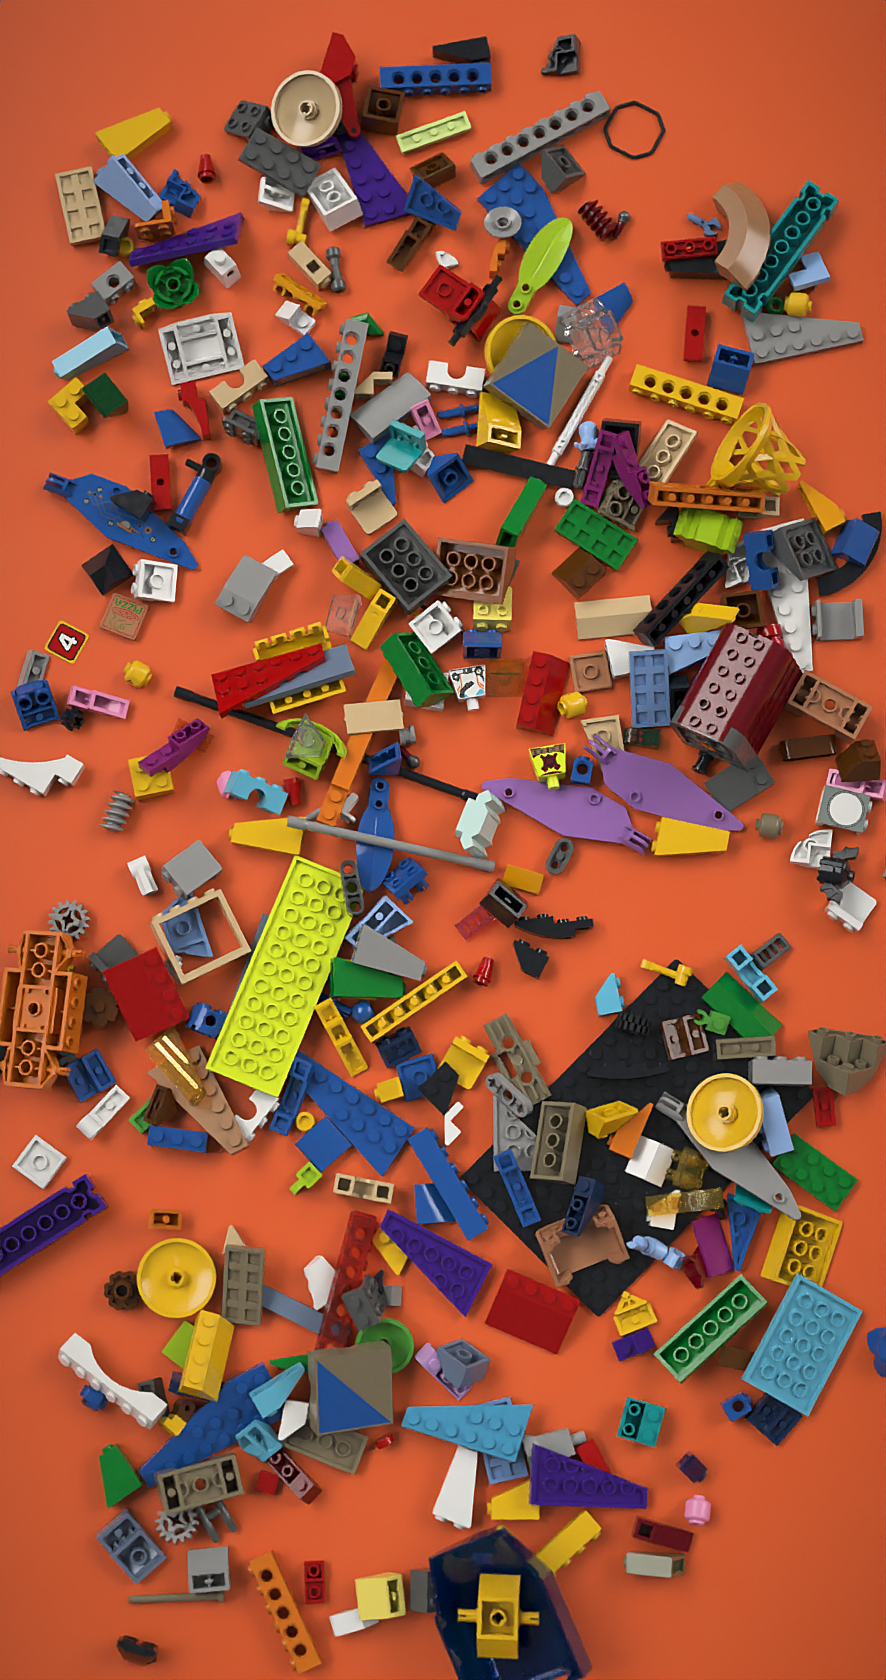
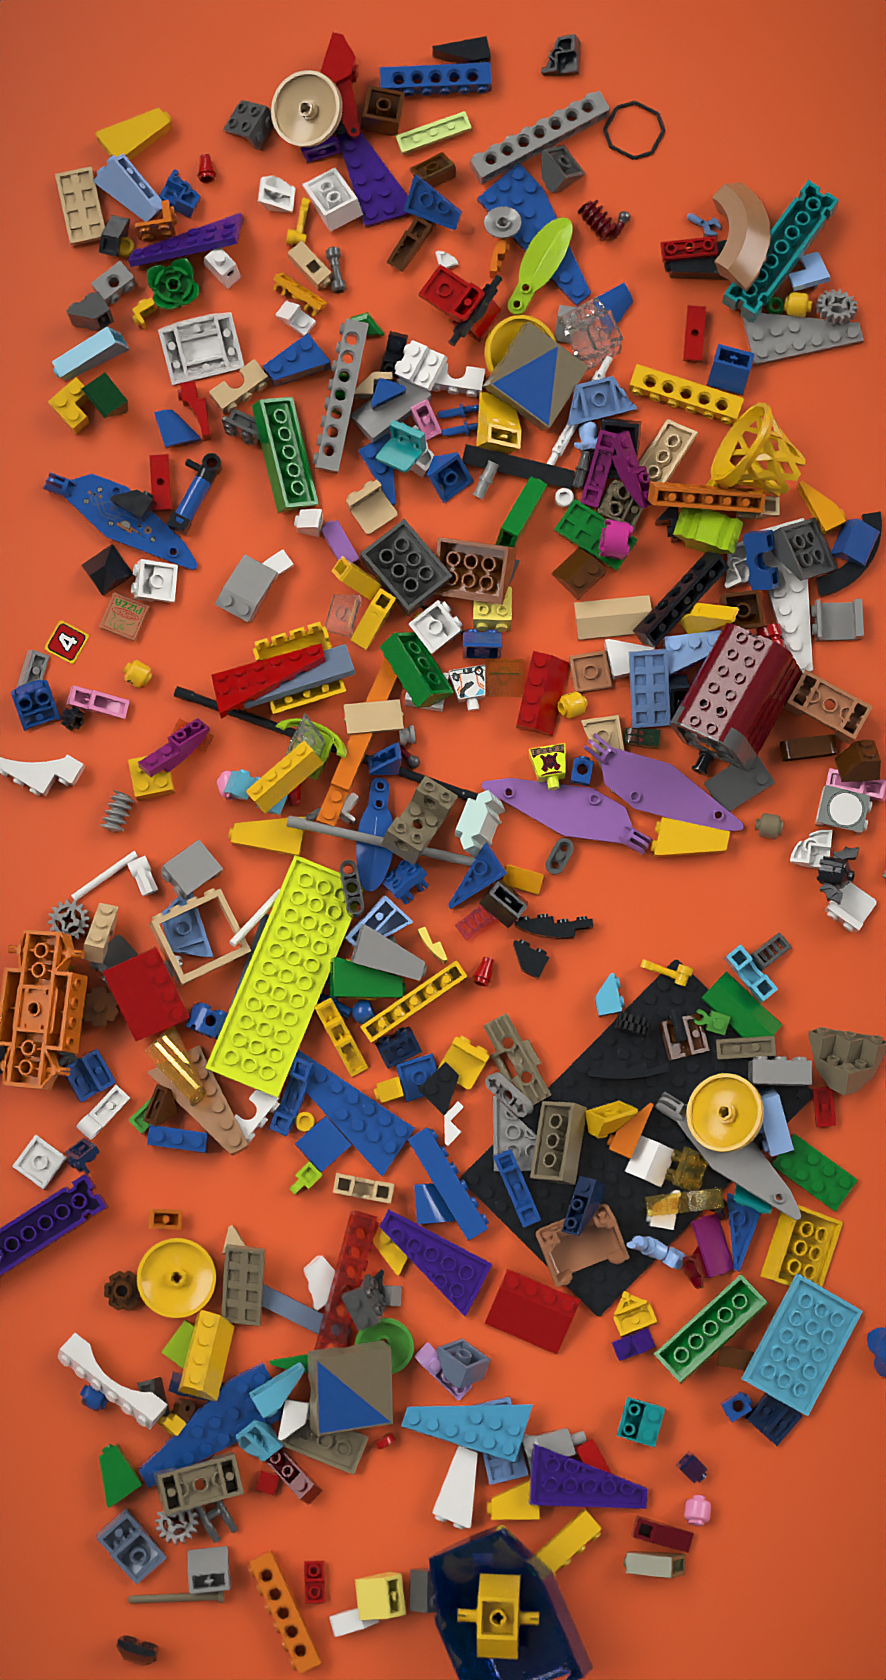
(80, 1153): none -> dark blue bracket
(100, 930): none -> tan arch
(104, 876): none -> white bar
(254, 920): none -> white bar
(279, 162): dark grey plate -> none
(284, 777): none -> yellow brick
(385, 392): none -> blue slope
(420, 365): none -> white plate
(430, 809): none -> dark tan plate
(435, 949): none -> light yellow slope
(482, 873): none -> blue wing
(486, 479): none -> light grey pin
(598, 400): none -> medium blue wing
(614, 539): none -> dark pink brick
(676, 1020): none -> black piece
(836, 306): none -> light grey gear

